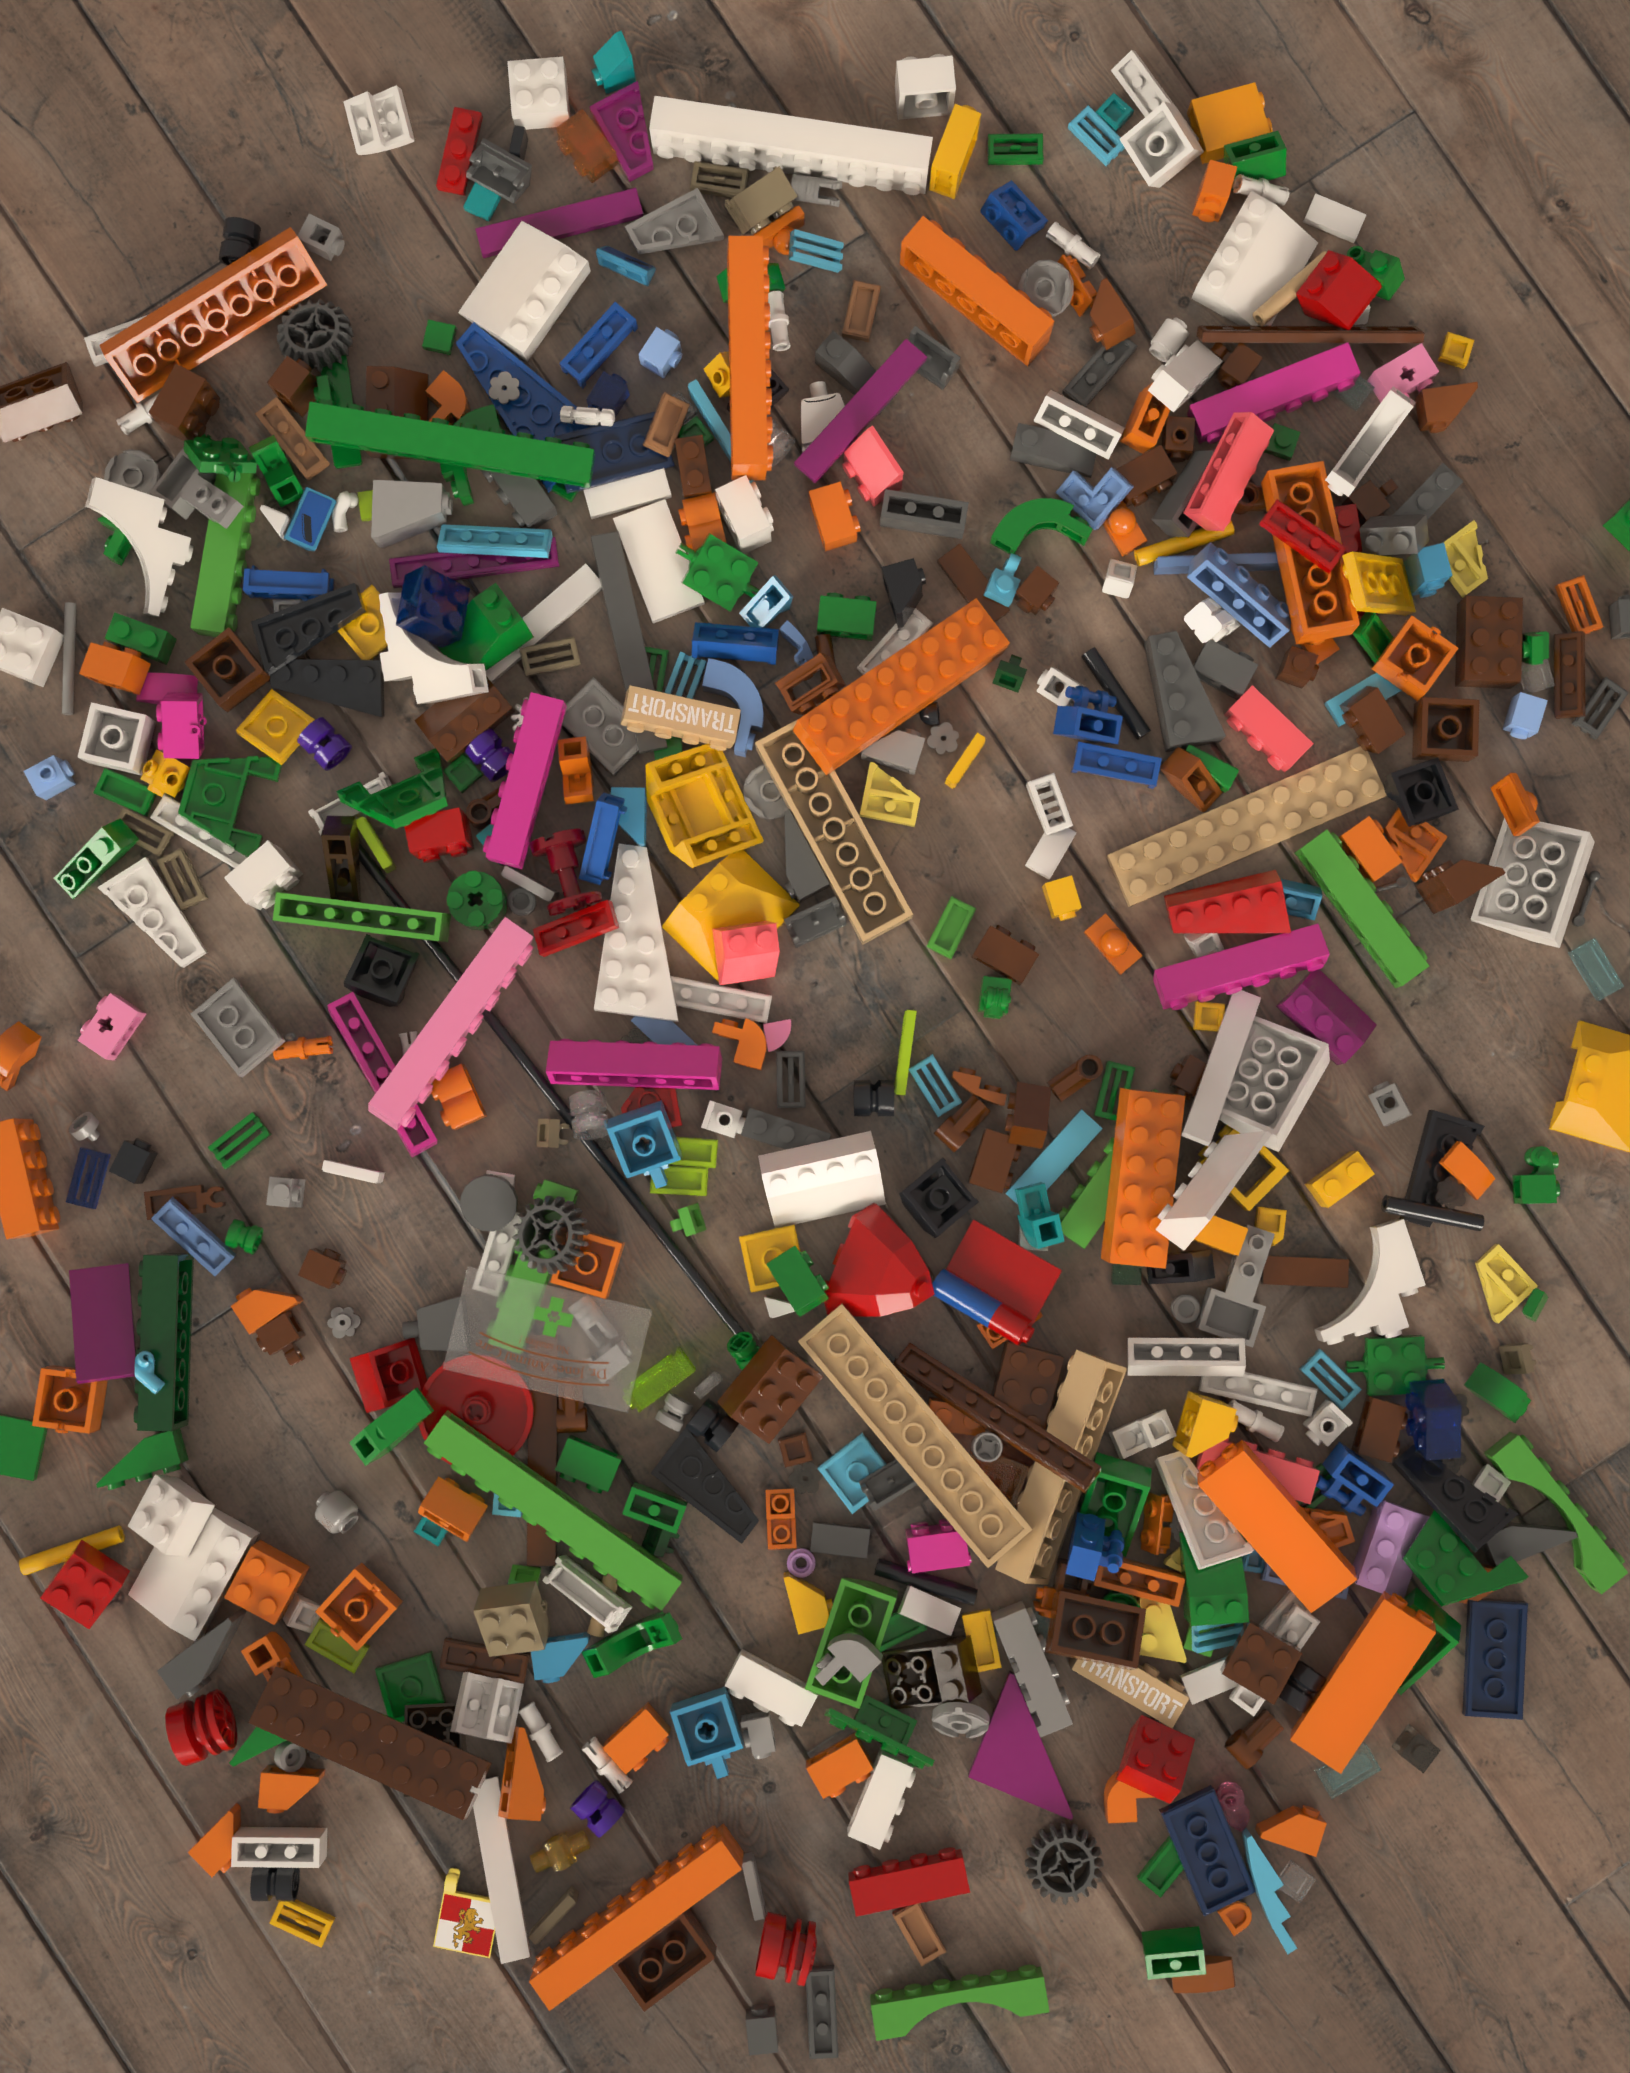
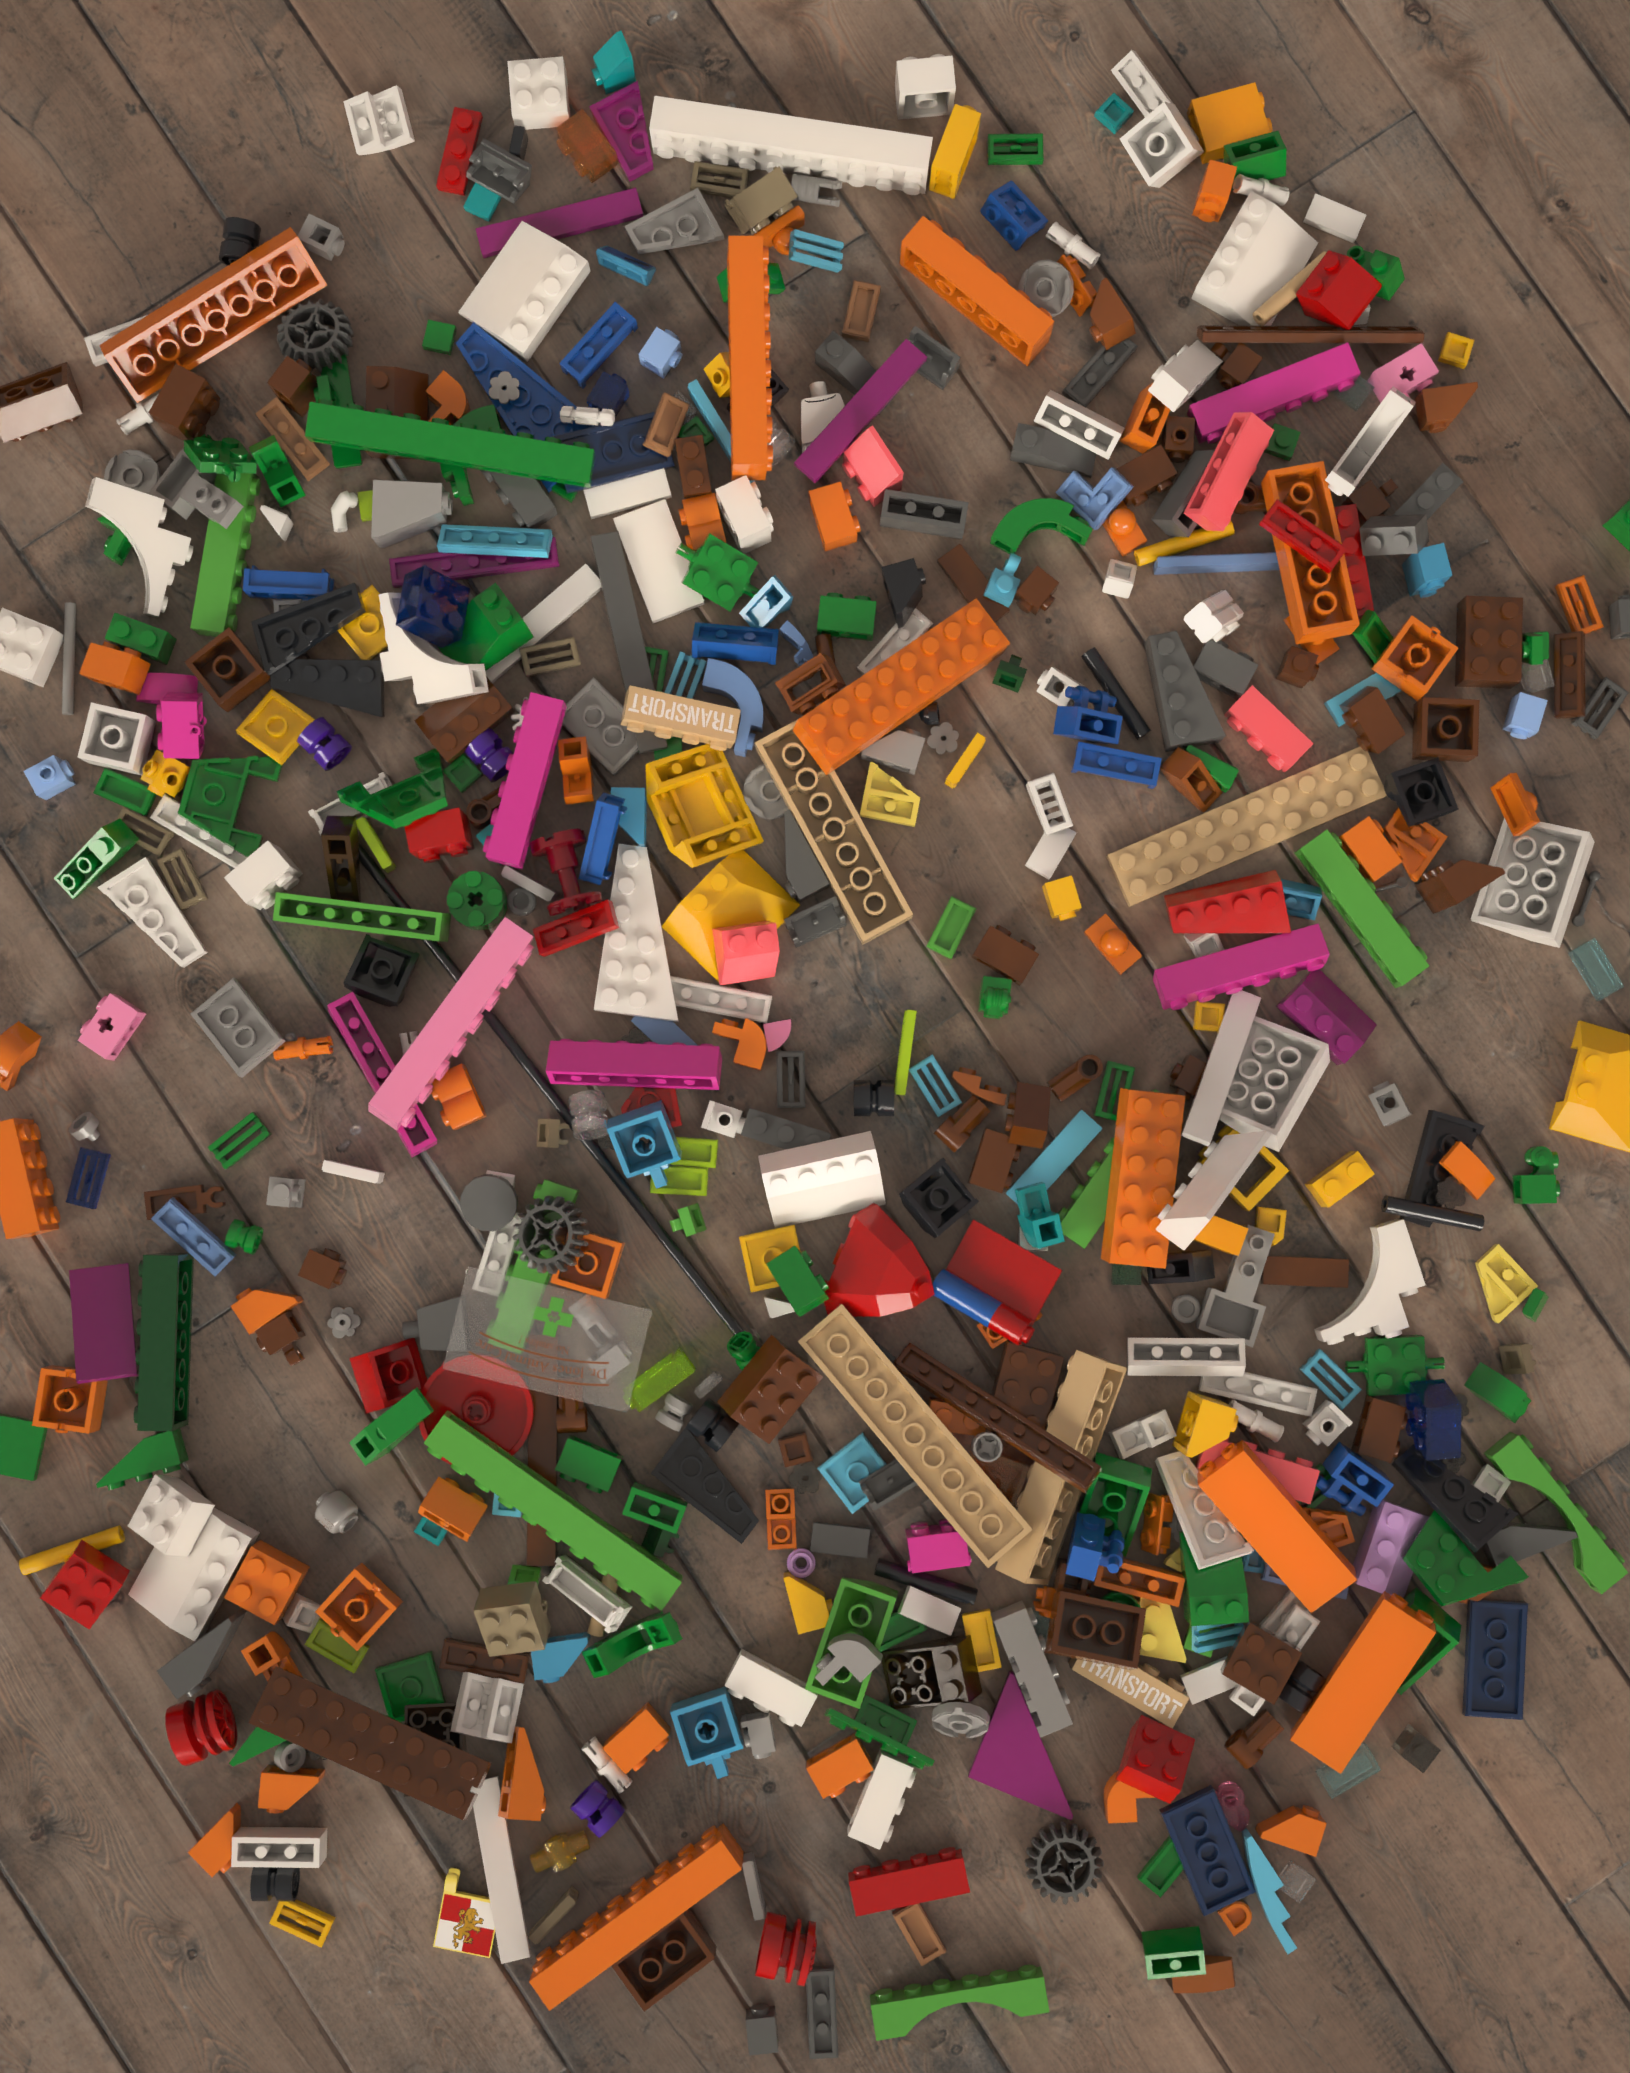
(133, 1161): black brick -> none
(145, 1372): medium azure arm -> none
(310, 519): slope -> none
(540, 1731): white pin -> none
(778, 321): white pin -> none
(1089, 142): medium azure tile -> none
(1168, 339): white brick -> none
(1240, 594): medium blue brick -> none
(1378, 584): yellow plate -> none
(1466, 560): light yellow wing -> none

